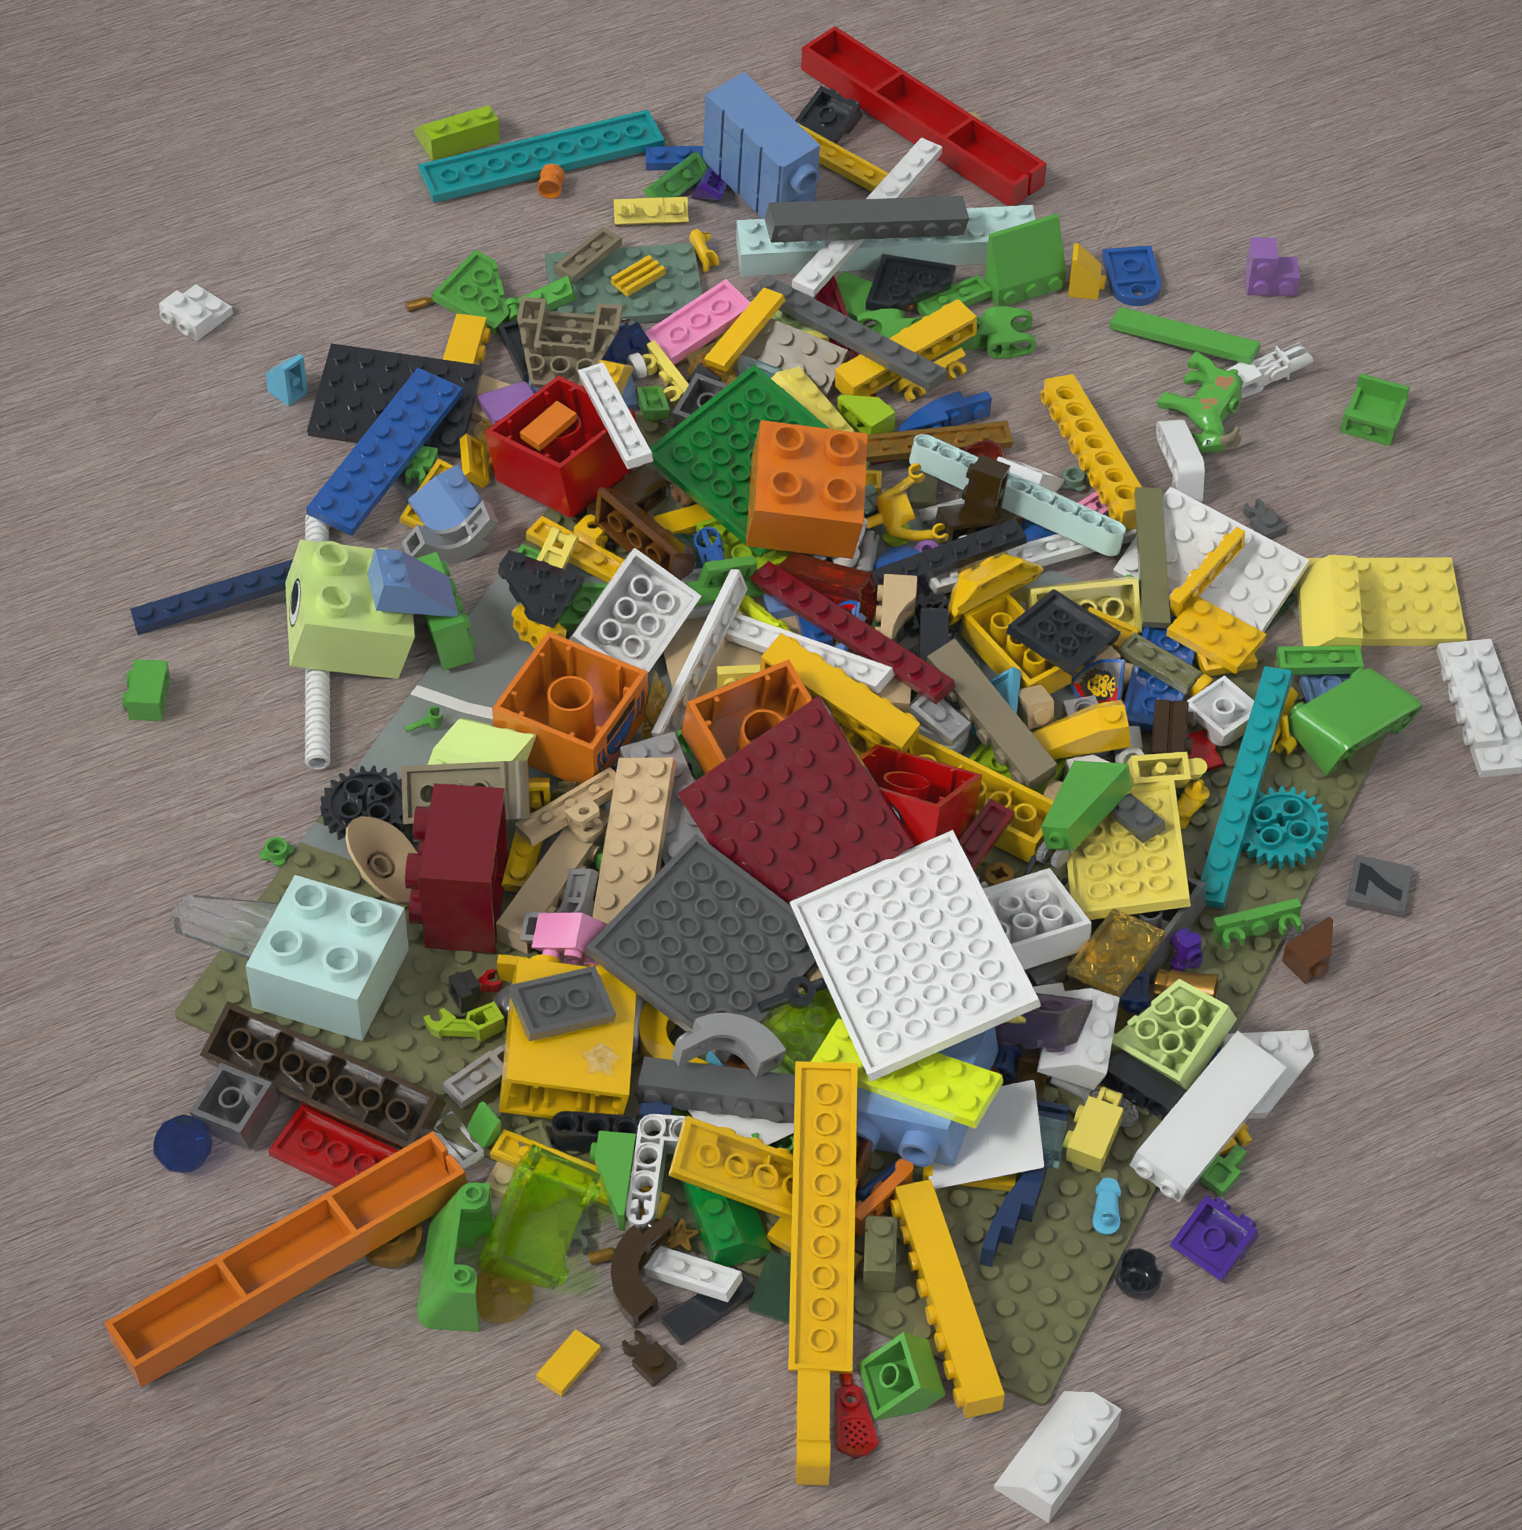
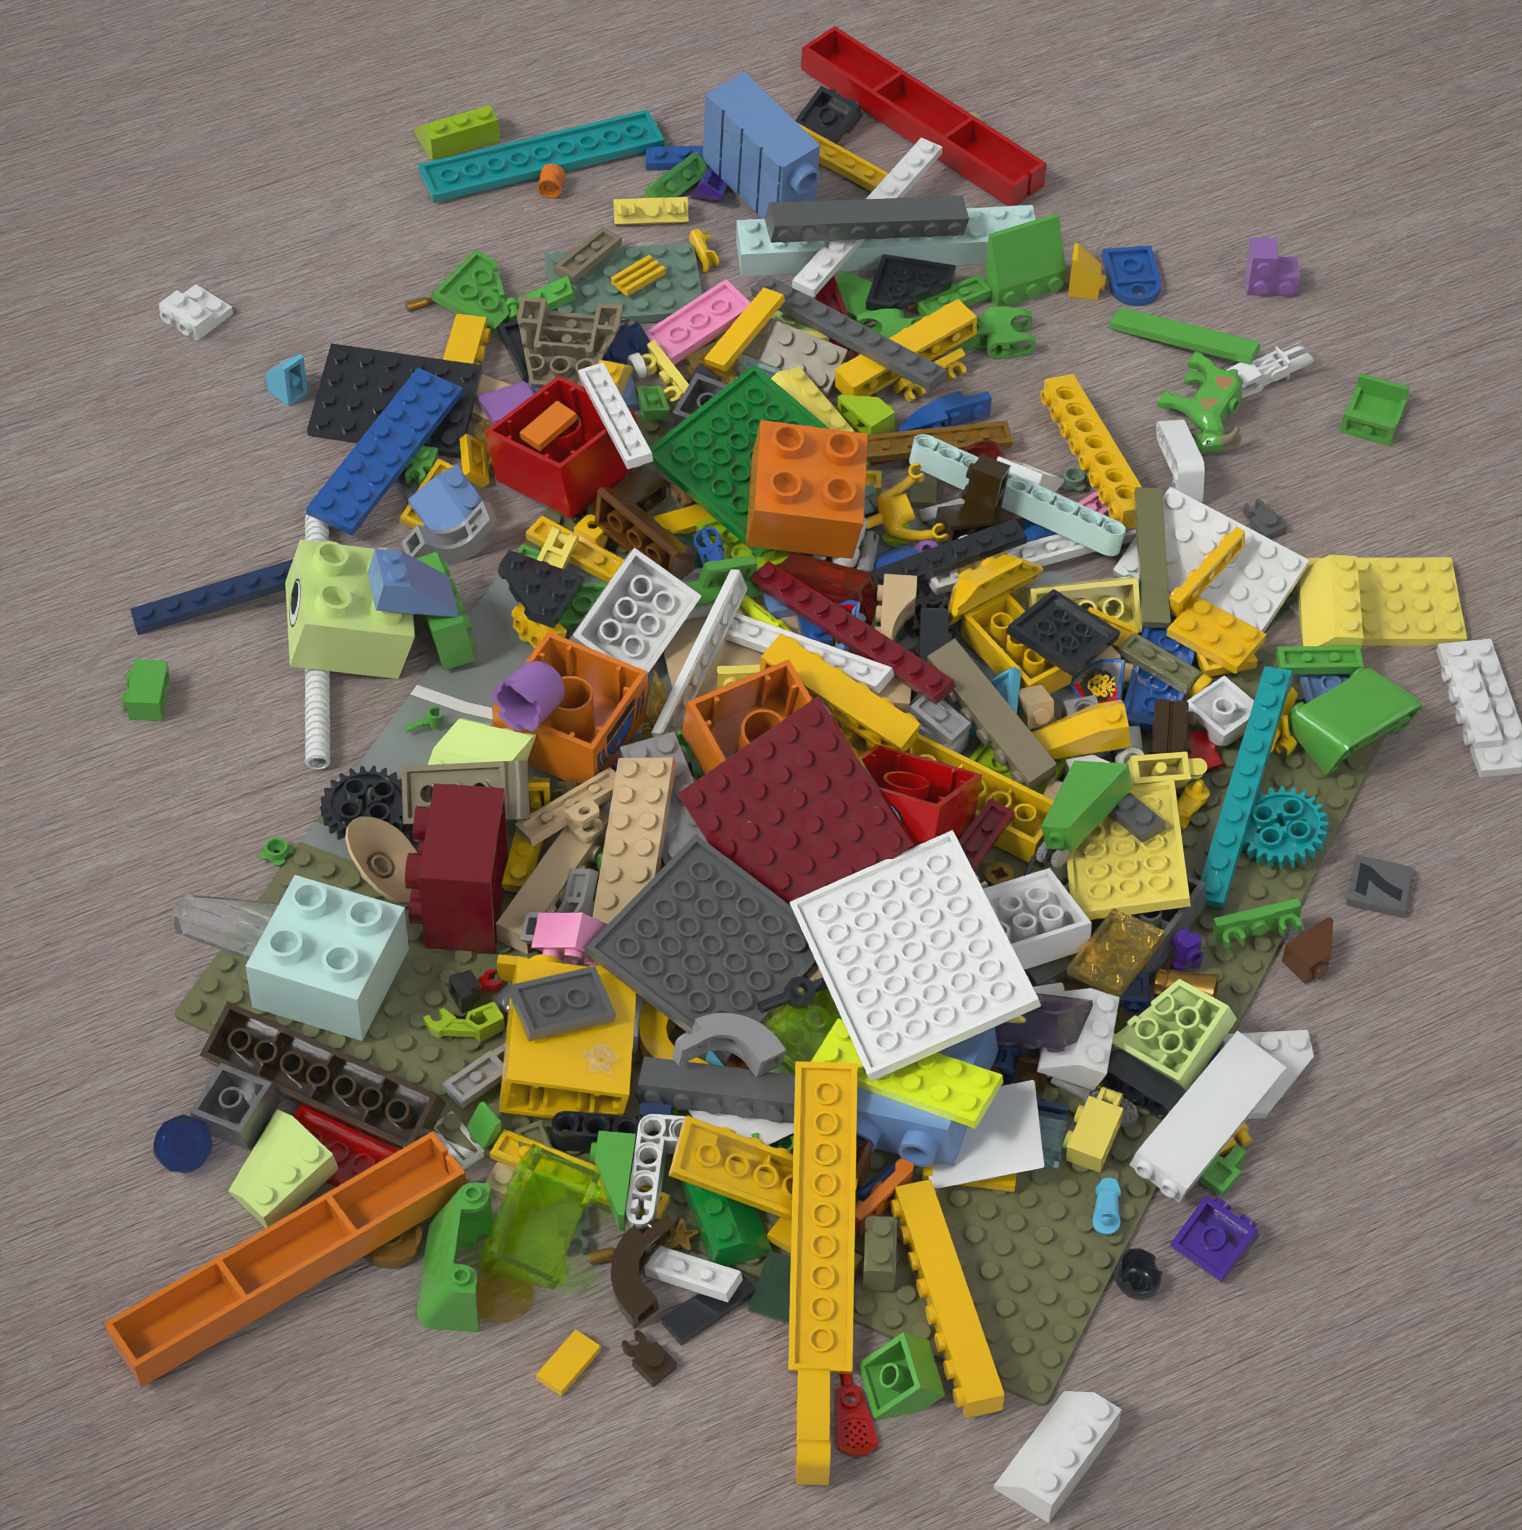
(282, 1170): none -> yellowish green wedge
(529, 695): none -> medium lavender cylinder
(1017, 1205): dark blue slope -> none

